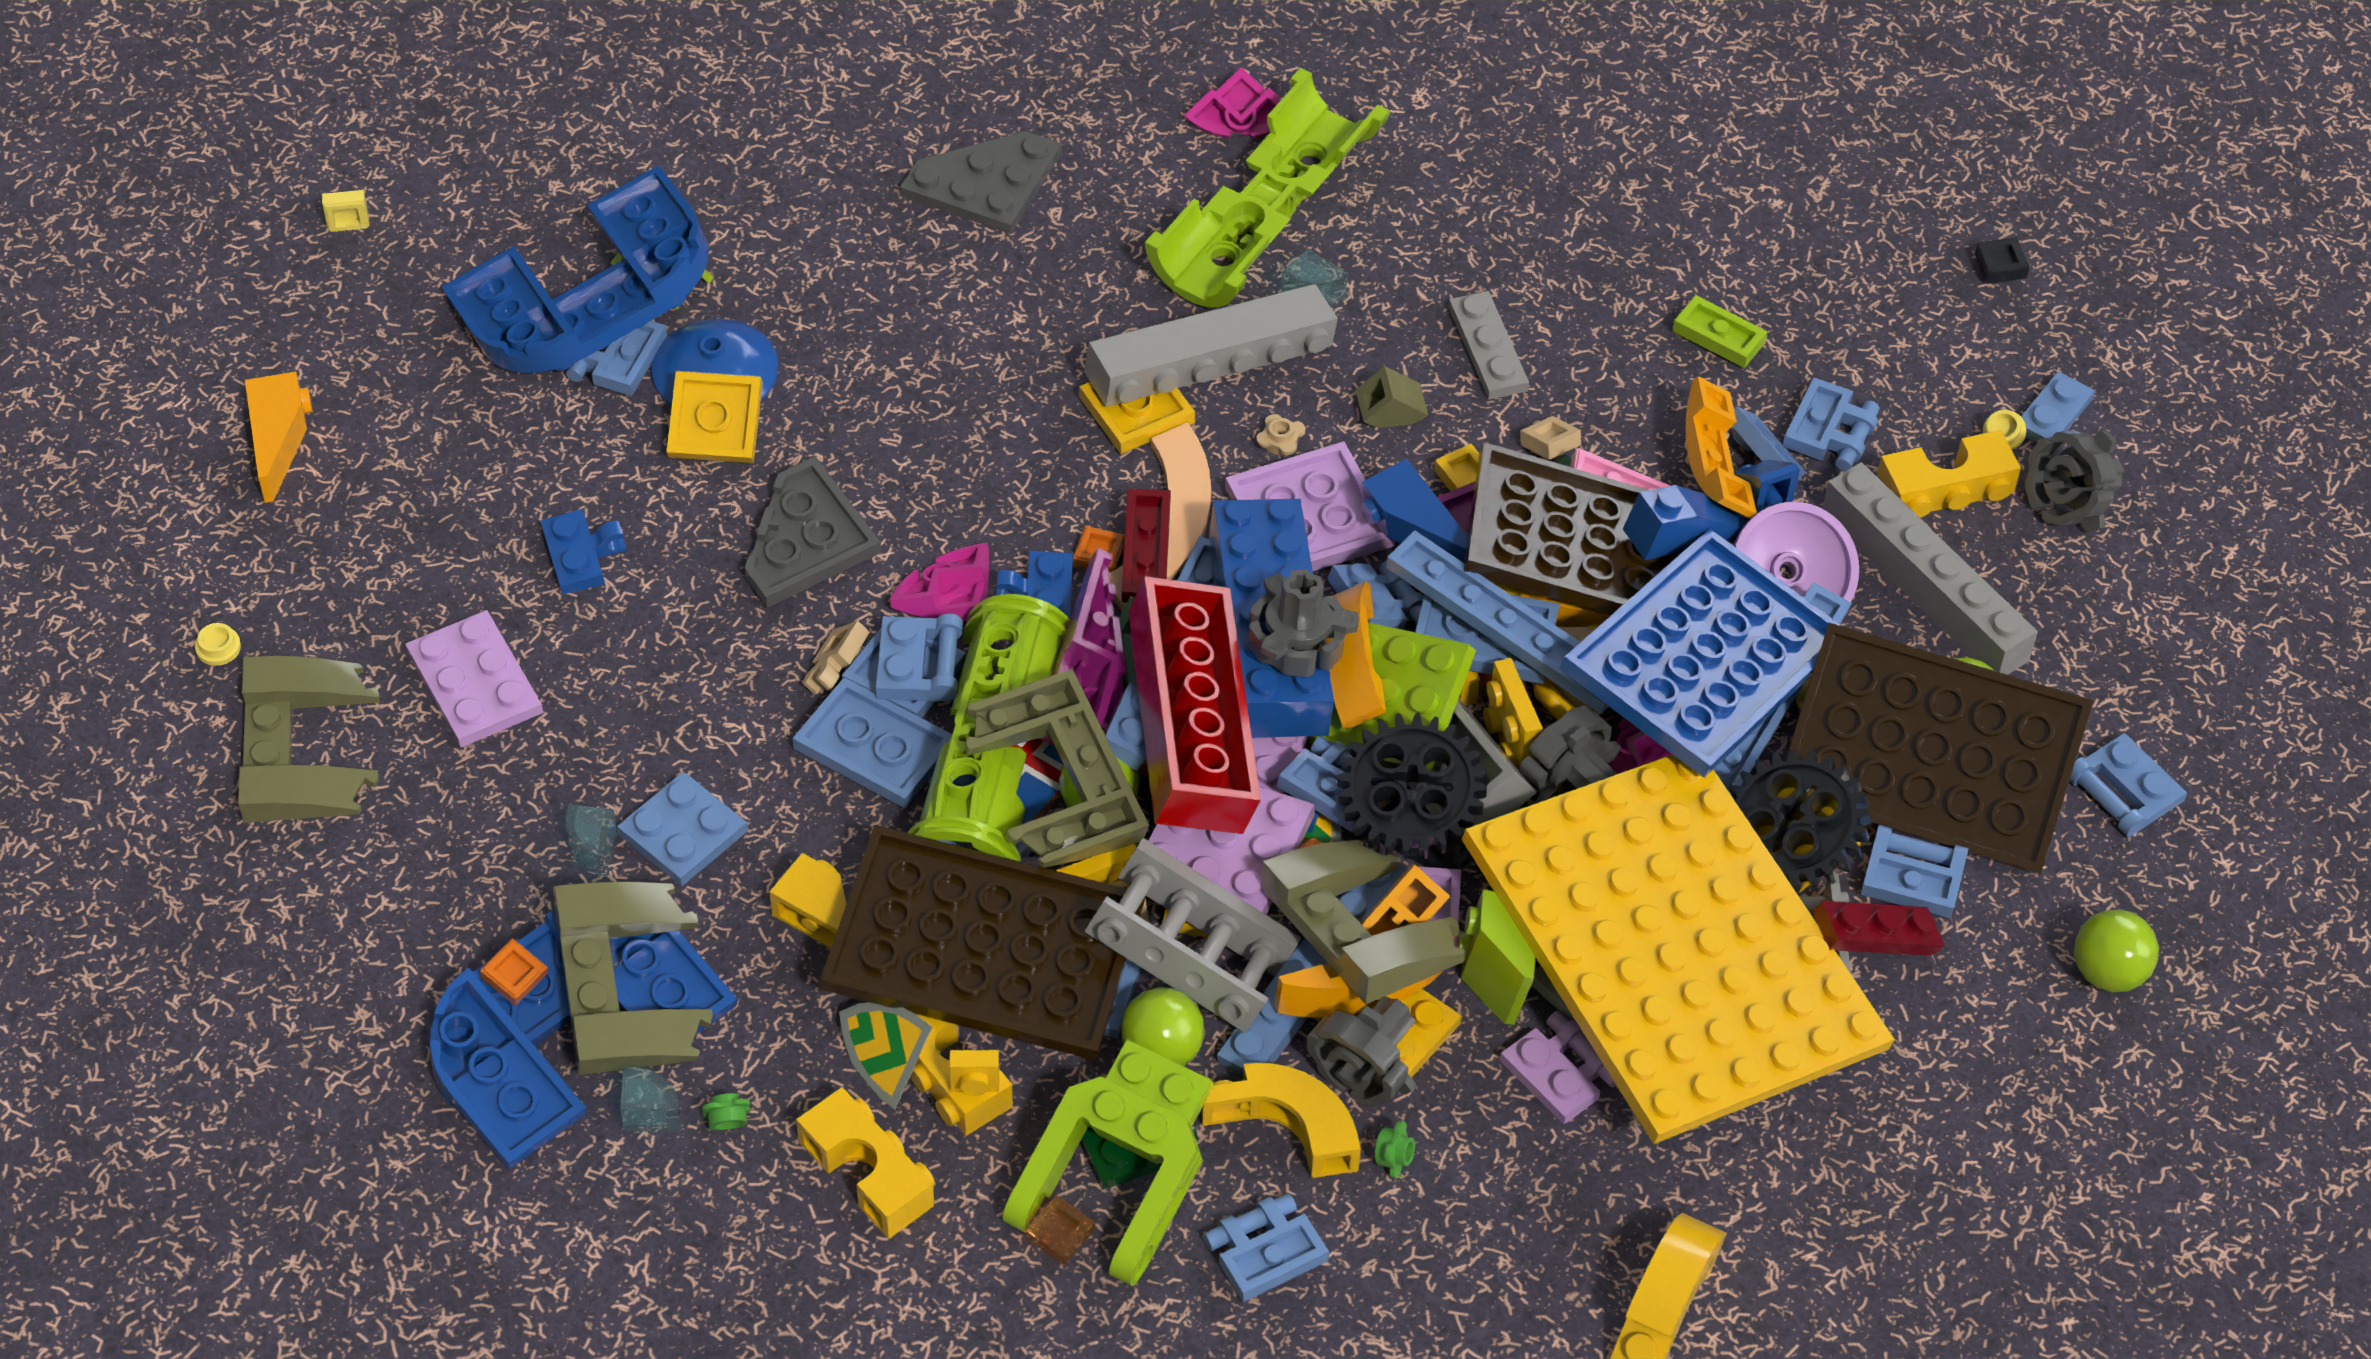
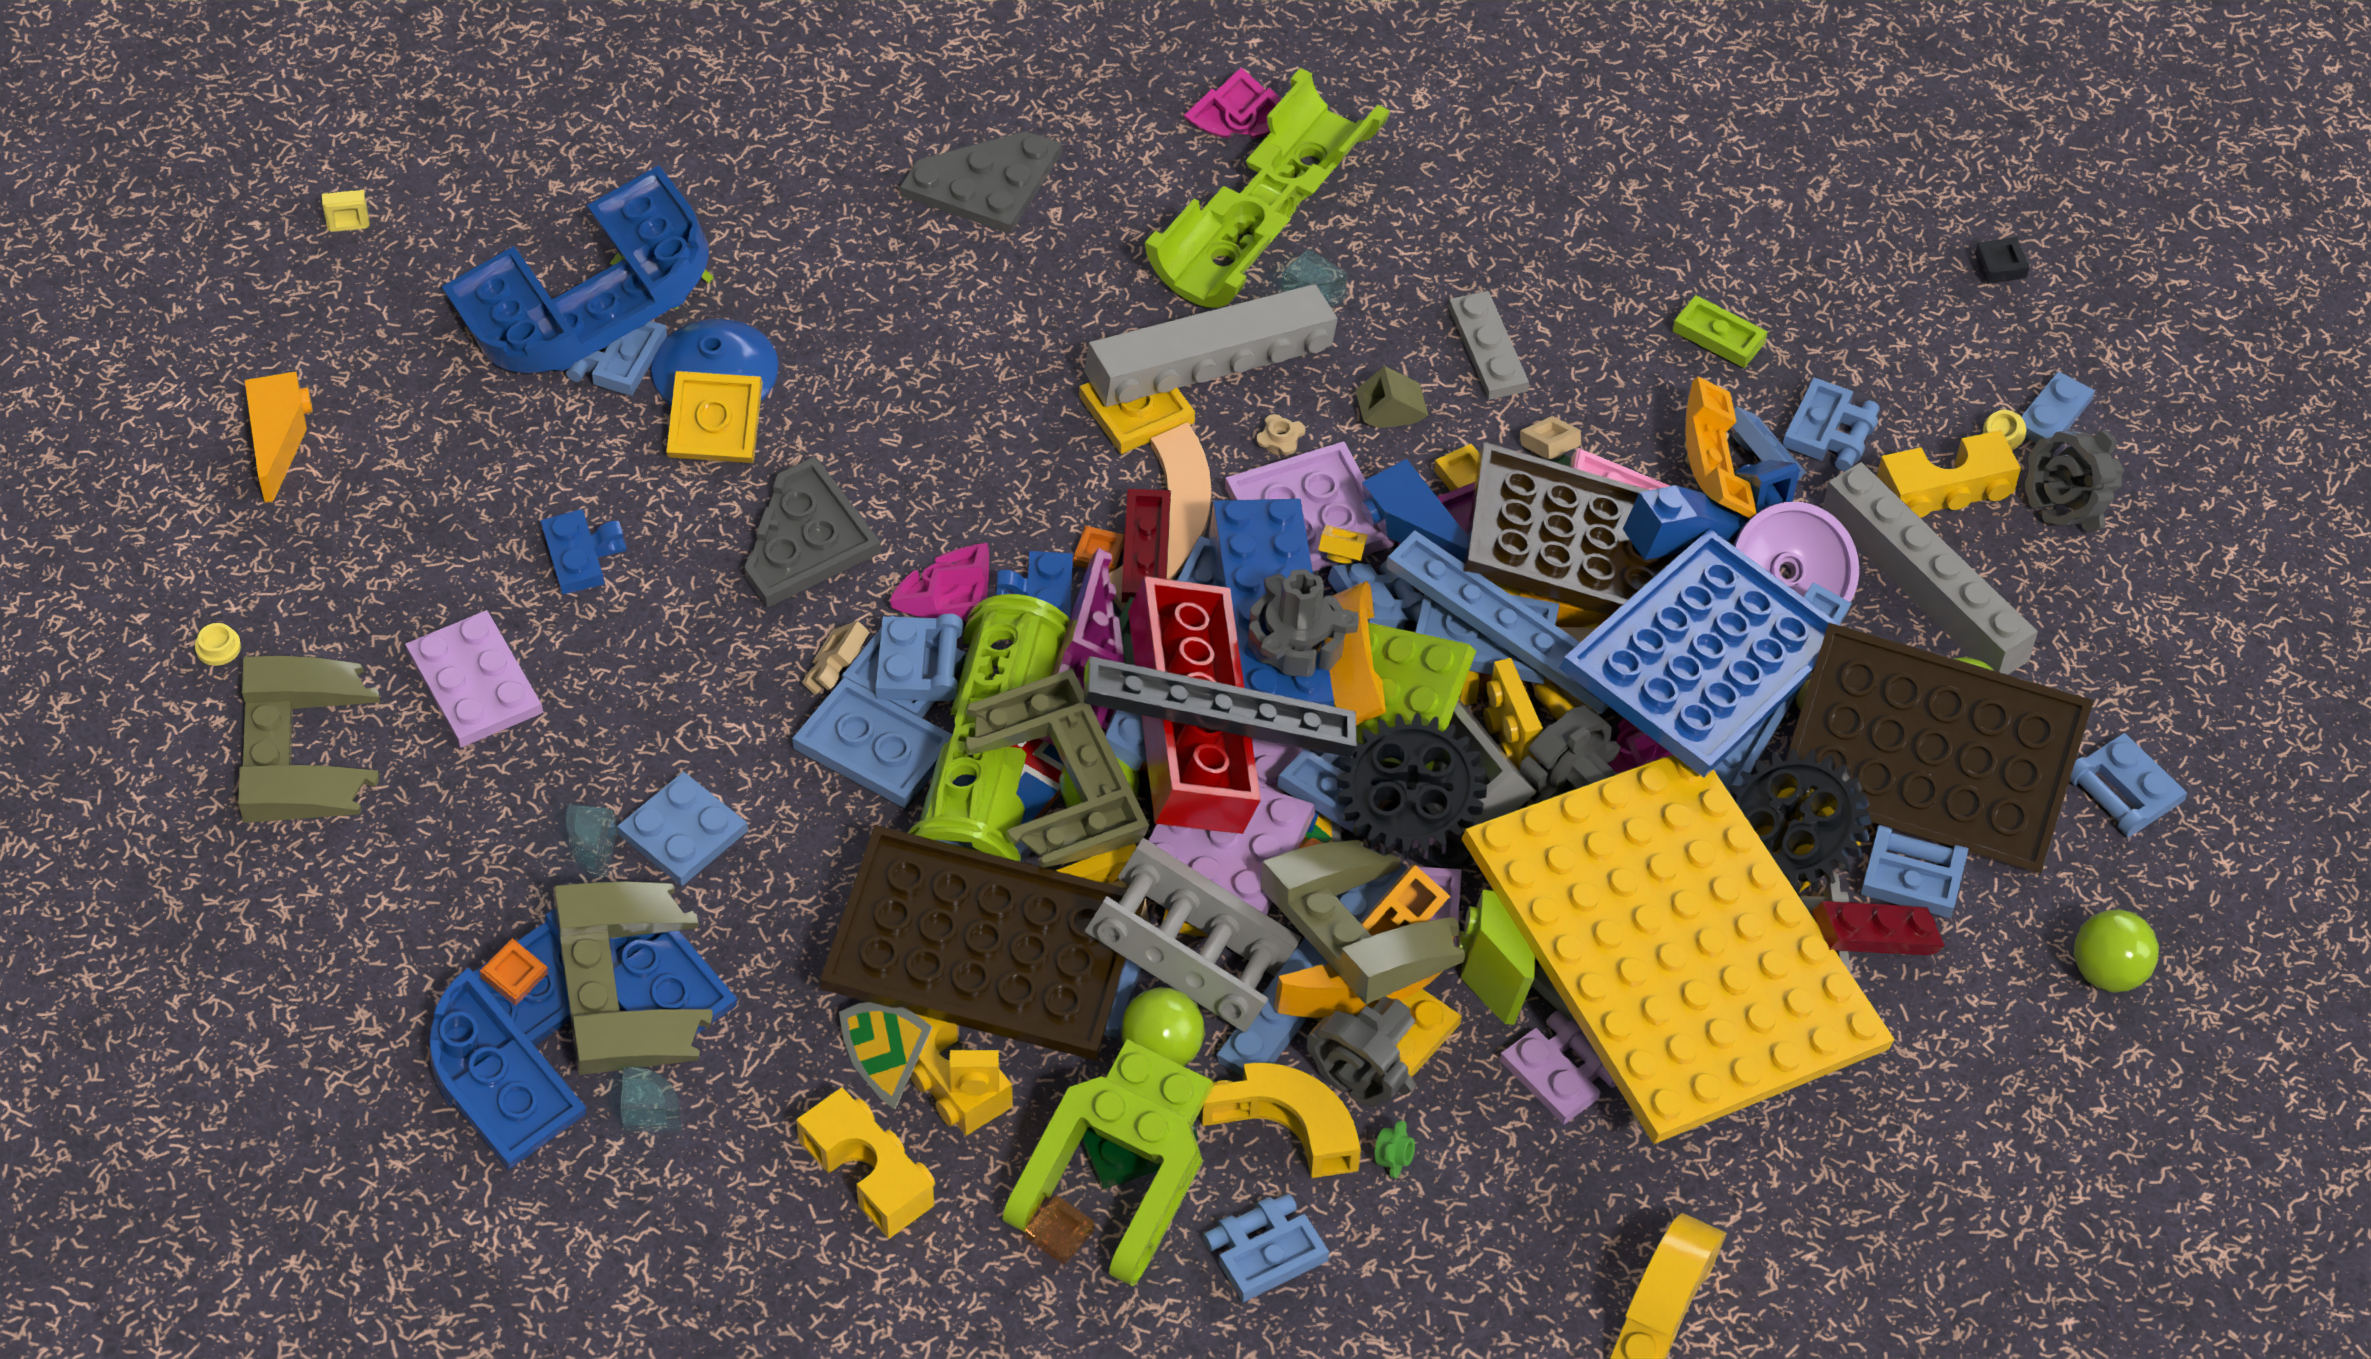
(726, 1112): bright green plate -> none
(810, 898): yellow slope -> none
(1219, 707): none -> black plate
(1342, 544): none -> yellow plate

